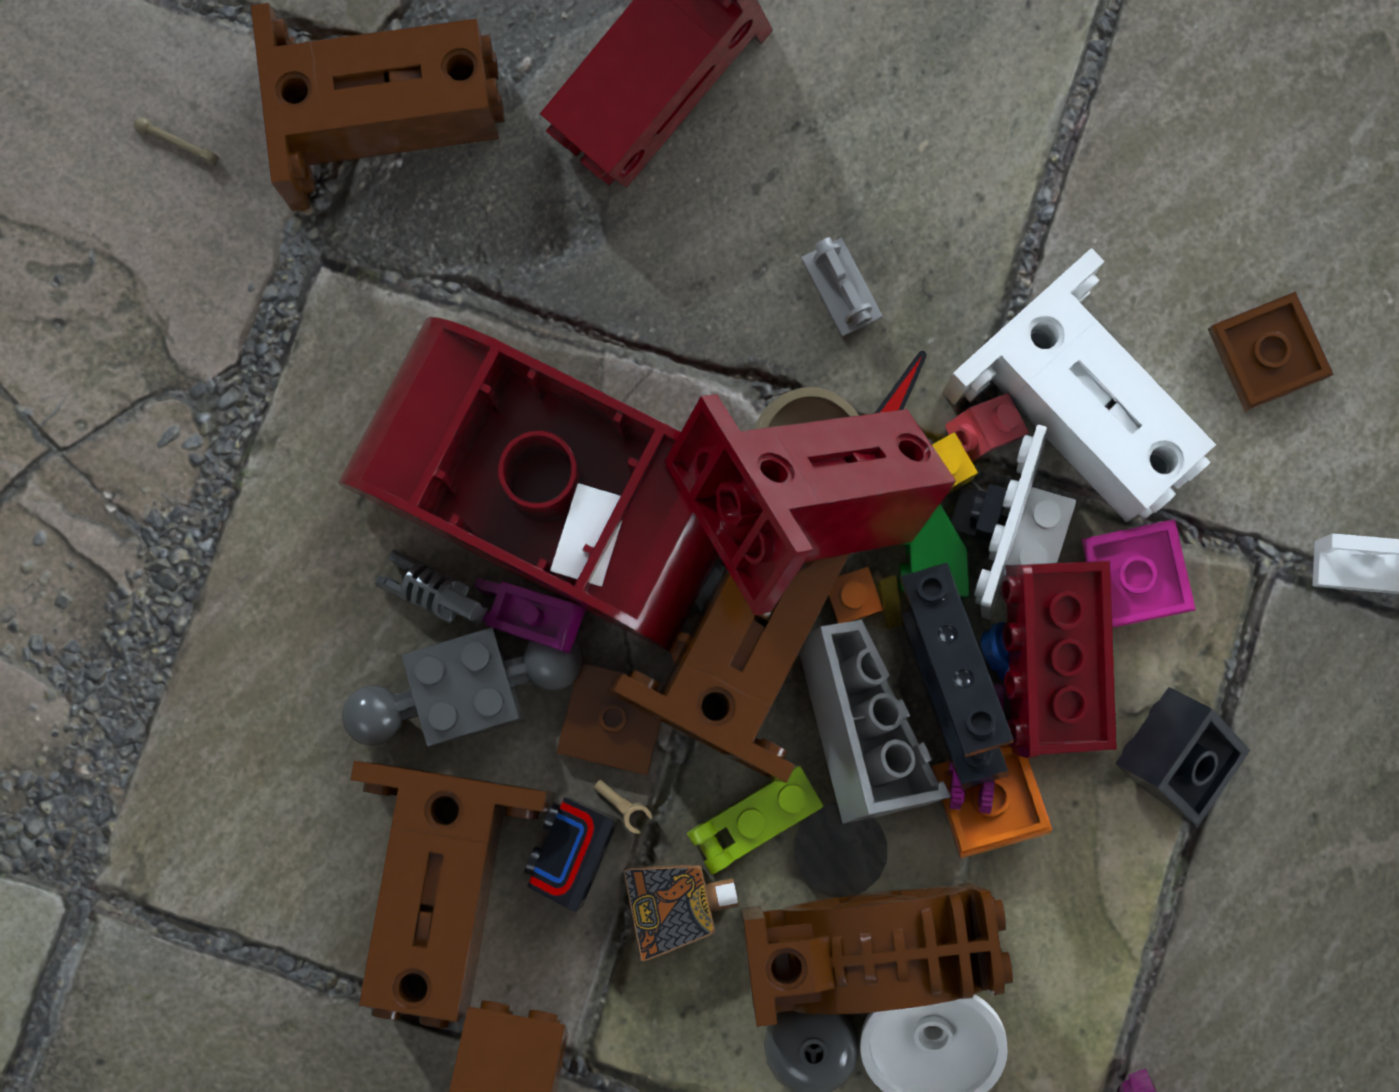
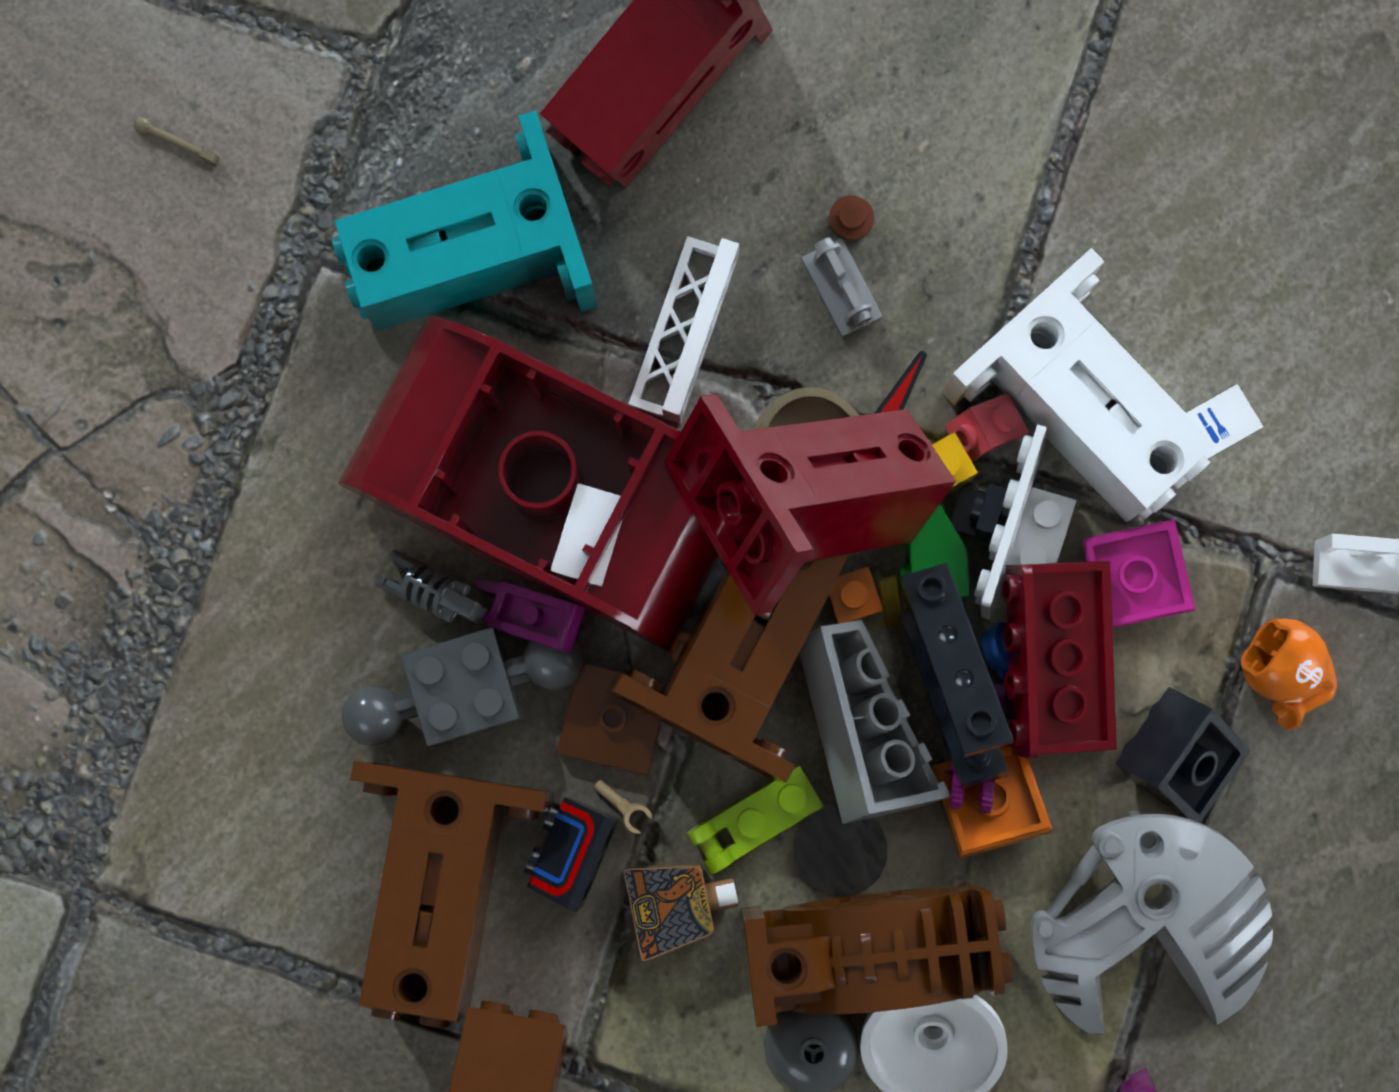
(370, 95): reddish brown brick -> none
(465, 241): none -> teal brick
(700, 327): none -> white fence
(851, 218): none -> copper plate
(1202, 917): none -> light grey piece
(1226, 419): none -> white sticker
(1270, 351): reddish brown plate -> none
(1290, 668): none -> orange piece

